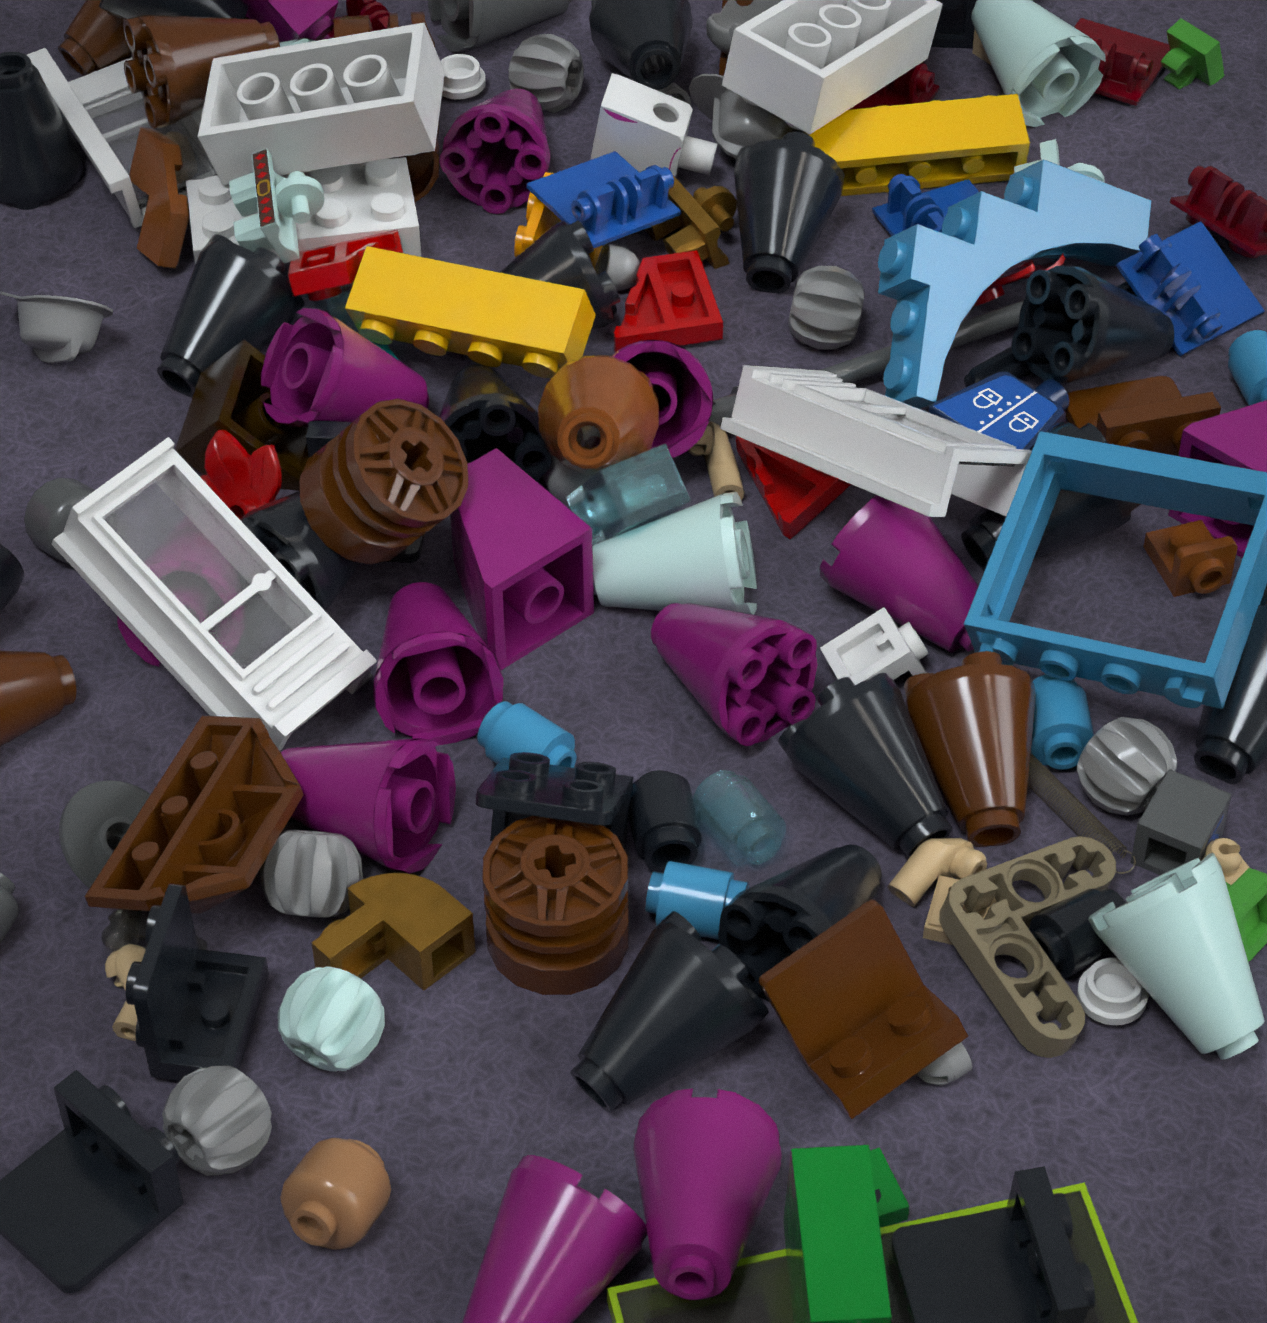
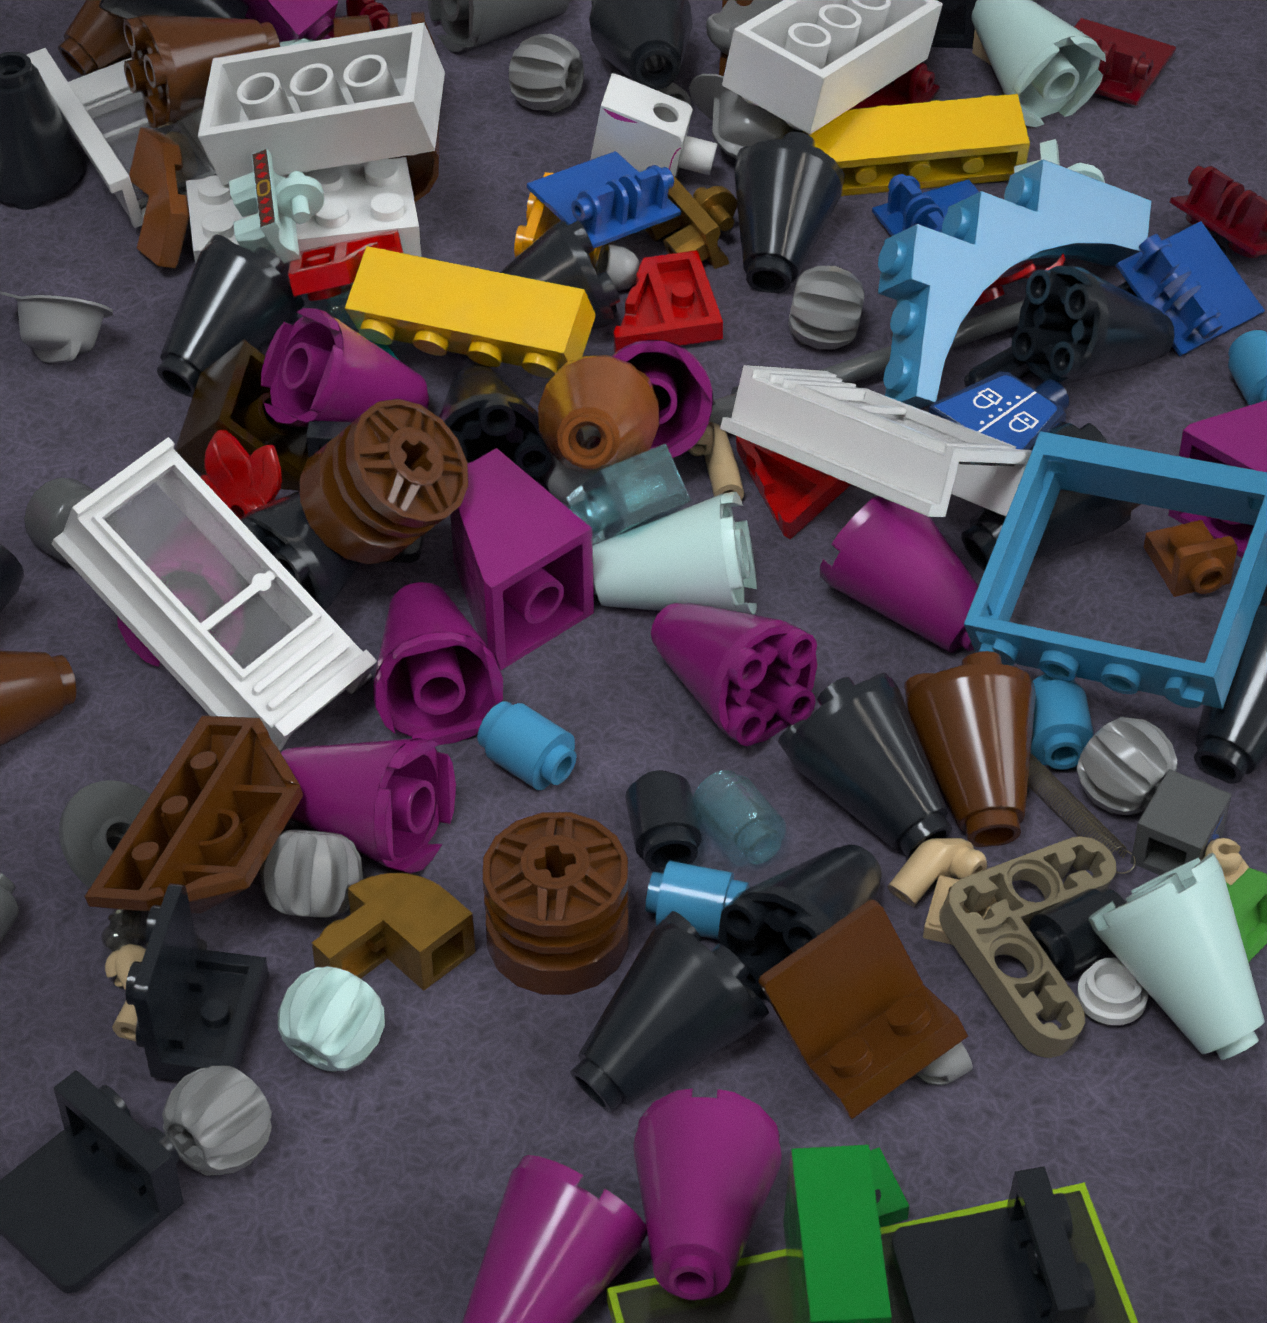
(338, 1191): medium nougat head -> none
(462, 77): white plate -> none
(497, 150): magenta cone -> none
(533, 787): black bracket -> none
(876, 648): white bracket -> none
(1141, 412): reddish brown bracket -> none
(1192, 56): bright green tile -> none

